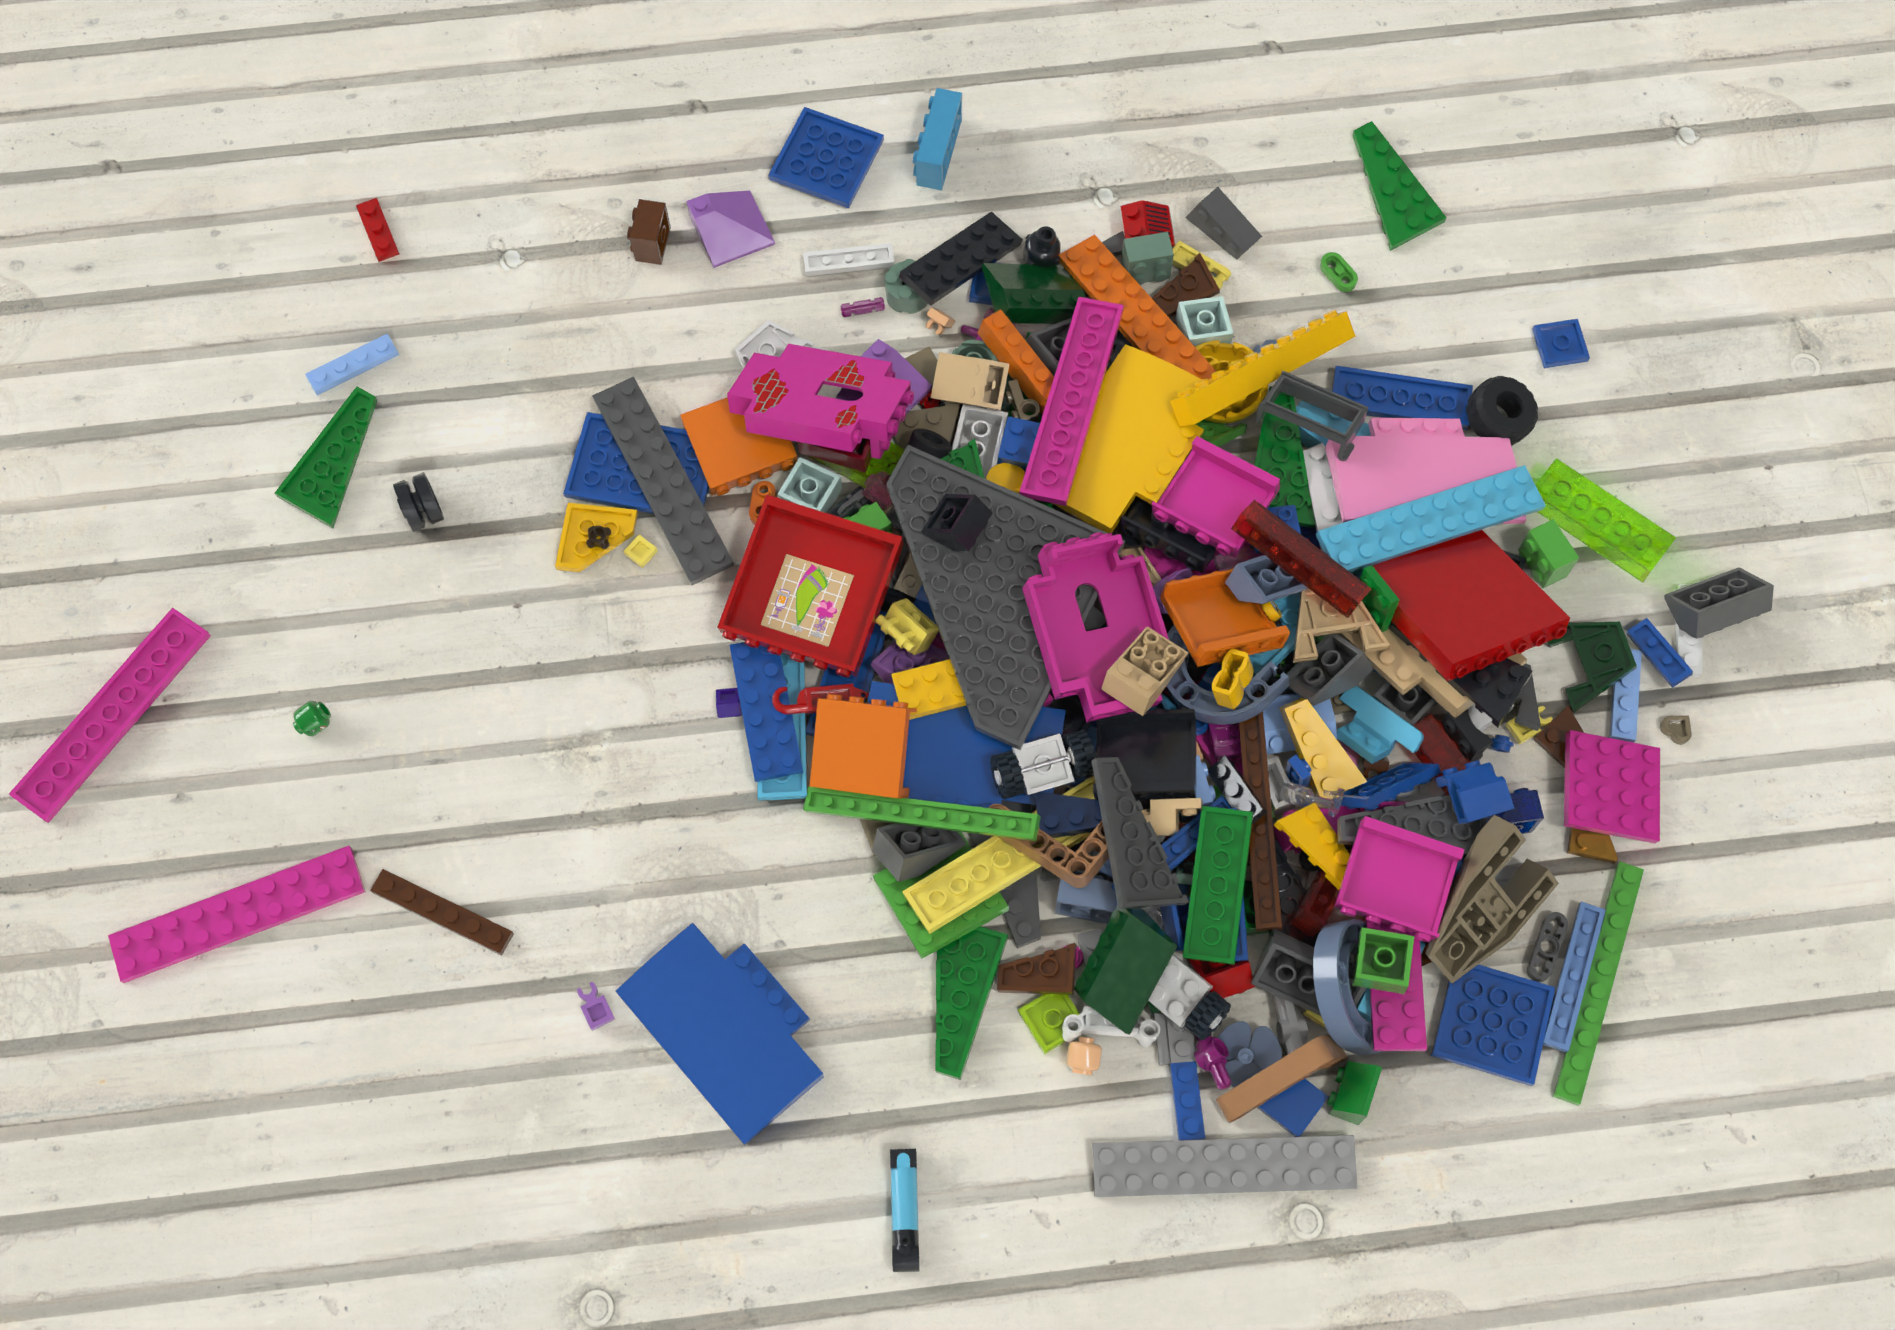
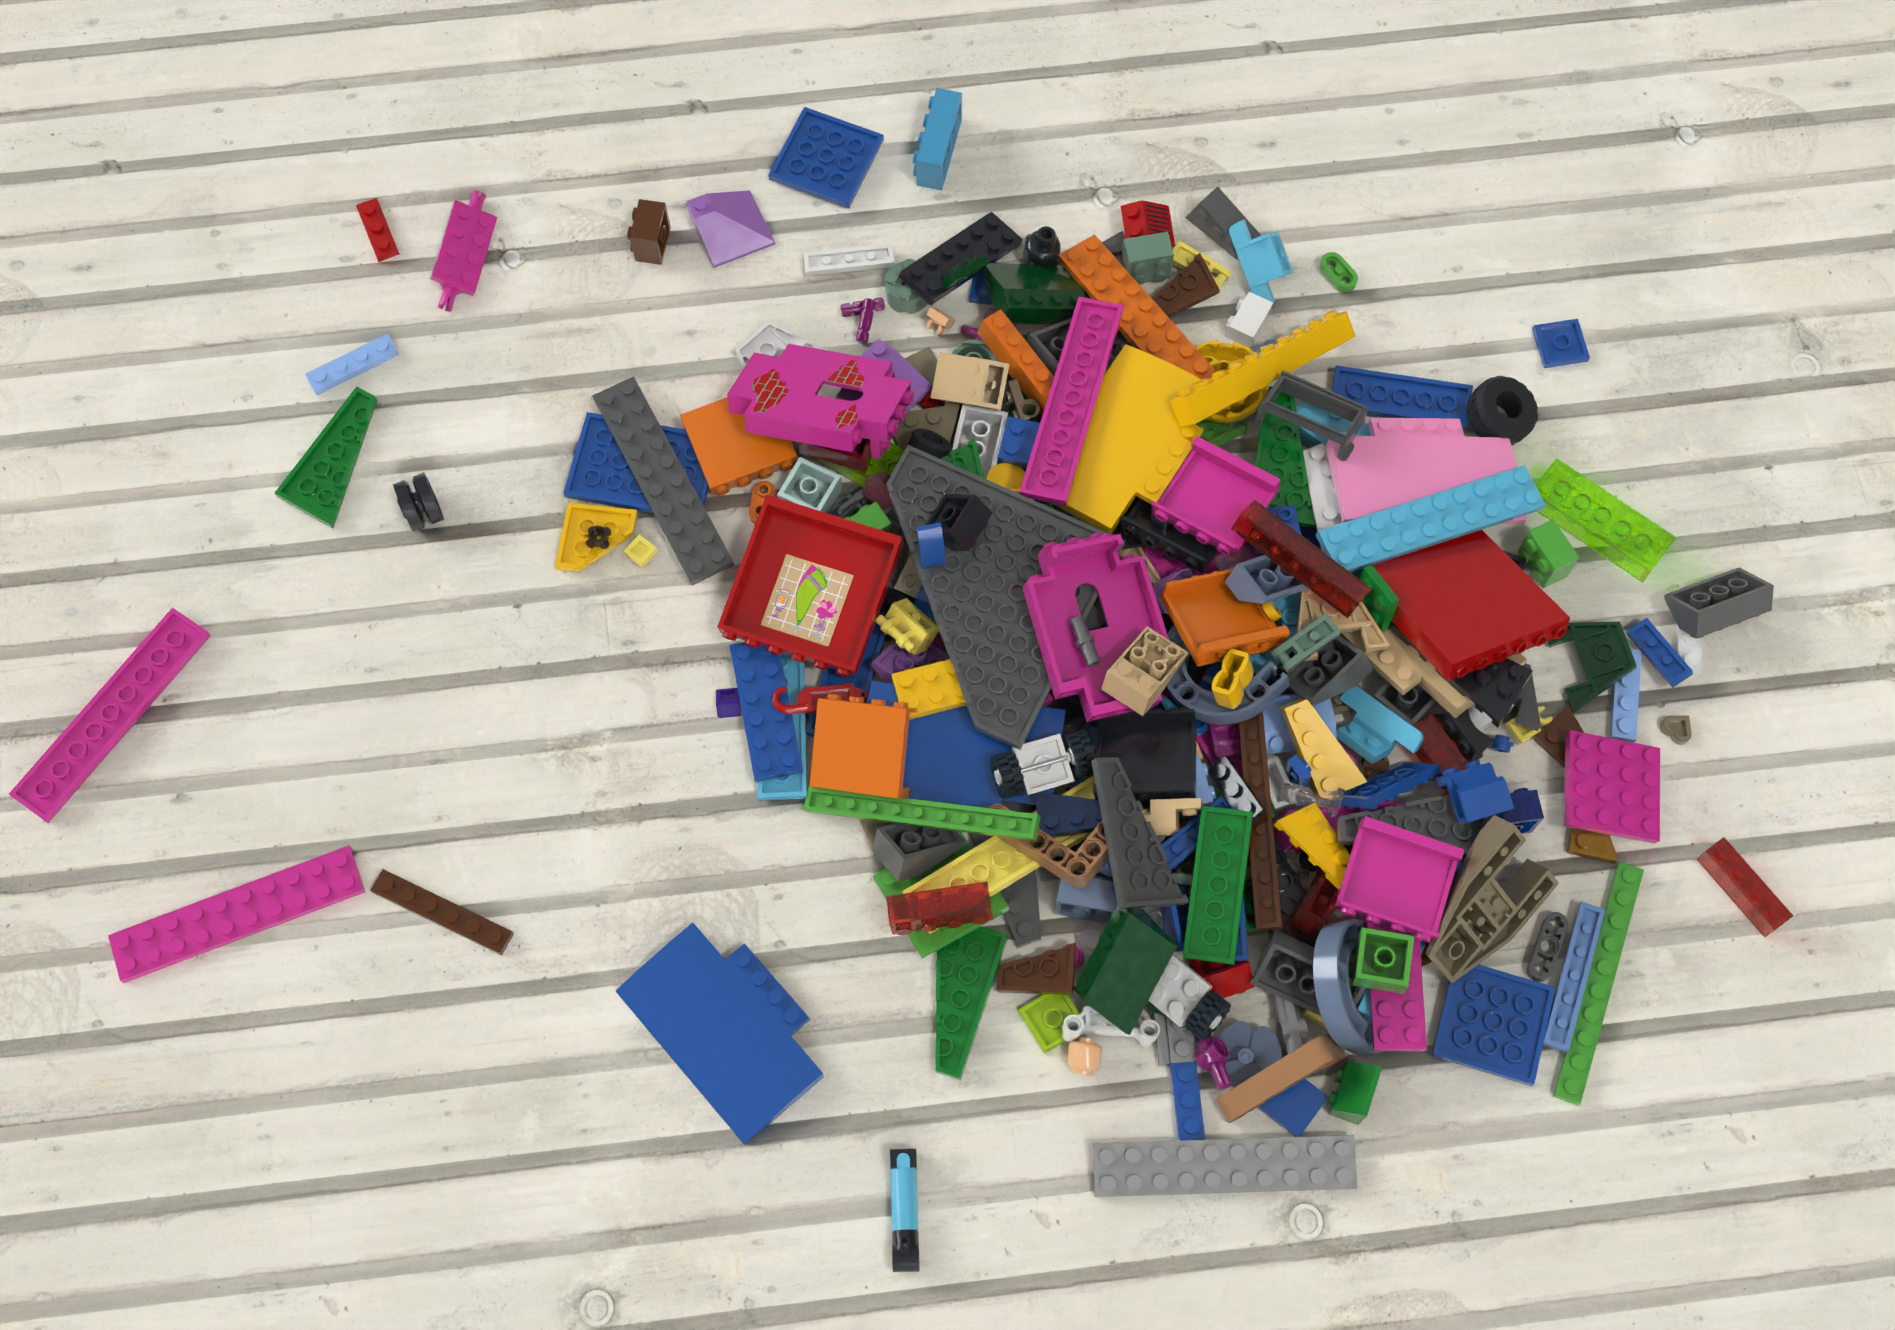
(311, 718): green head -> none
(463, 249): none -> dark pink plate
(596, 1009): medium lavender plate -> none
(865, 320): none -> magenta axle
(931, 545): none -> blue slope
(939, 908): none -> clear red brick
(970, 268): none -> dark green plate
(1085, 641): none -> flat silver pin
(1204, 320): light aqua brick -> none
(1249, 319): none -> white piece
(1260, 258): none -> medium azure plate
(1306, 642): none -> sand green plate
(1397, 193): green wing -> none
(1744, 887): none -> clear red brick

